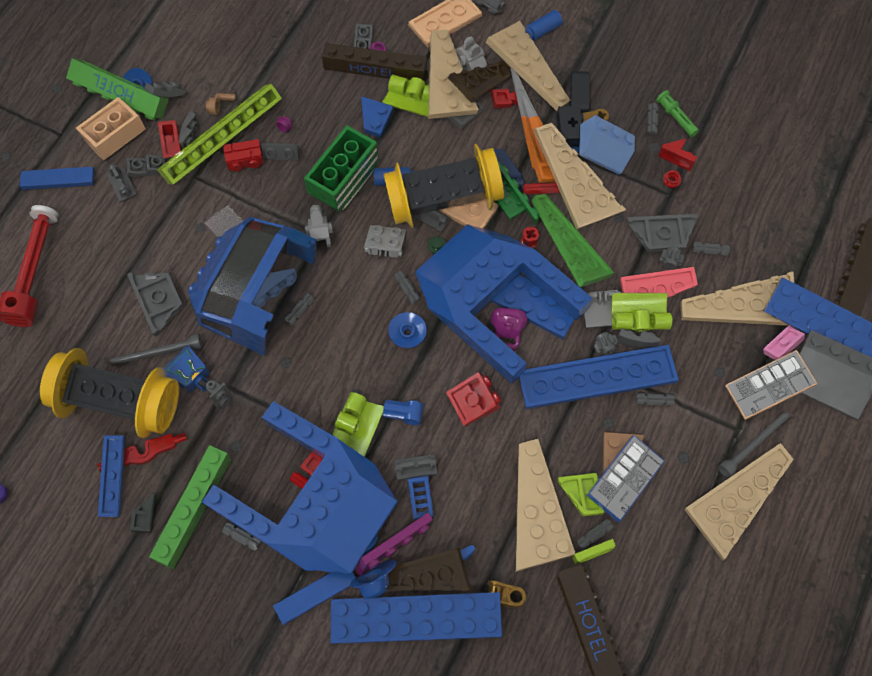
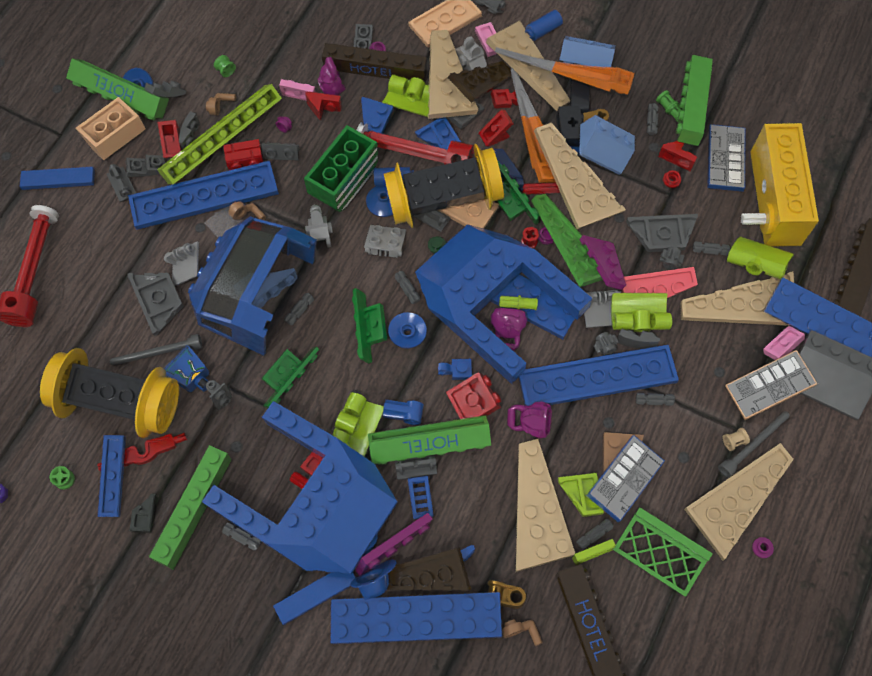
(58, 474): none -> bright green wheel
(184, 262): none -> light grey hinge
(202, 195): none -> blue plate
(224, 65): none -> bright green wheel
(239, 209): none -> medium nougat plate
(284, 371): none -> green bracket
(295, 90): none -> bright pink plate
(320, 102): none -> red slope
(329, 78): none -> magenta piece
(369, 325): none -> green bracket
(377, 205): none -> blue dish
(420, 149): none -> red piece
(429, 439): none -> bright green brick
(438, 133): none -> blue wing
(459, 369): none -> blue plate
(483, 32): none -> bright pink plate
(496, 129): none -> red slope
(513, 628): none -> medium nougat plate
(518, 302): none -> lime axle
(533, 419): none -> magenta piece
(545, 237): none -> magenta plate
(586, 52): none -> medium blue slope
(600, 77): none -> orange plate
(607, 261): none -> magenta wing
(672, 536): none -> bright green fence
(695, 100): none -> bright green brick
(726, 158): none -> tile
(736, 439): none -> tan bush
(757, 549): none -> magenta plate
(759, 258): none -> lime panel
(782, 186): none -> yellow piece

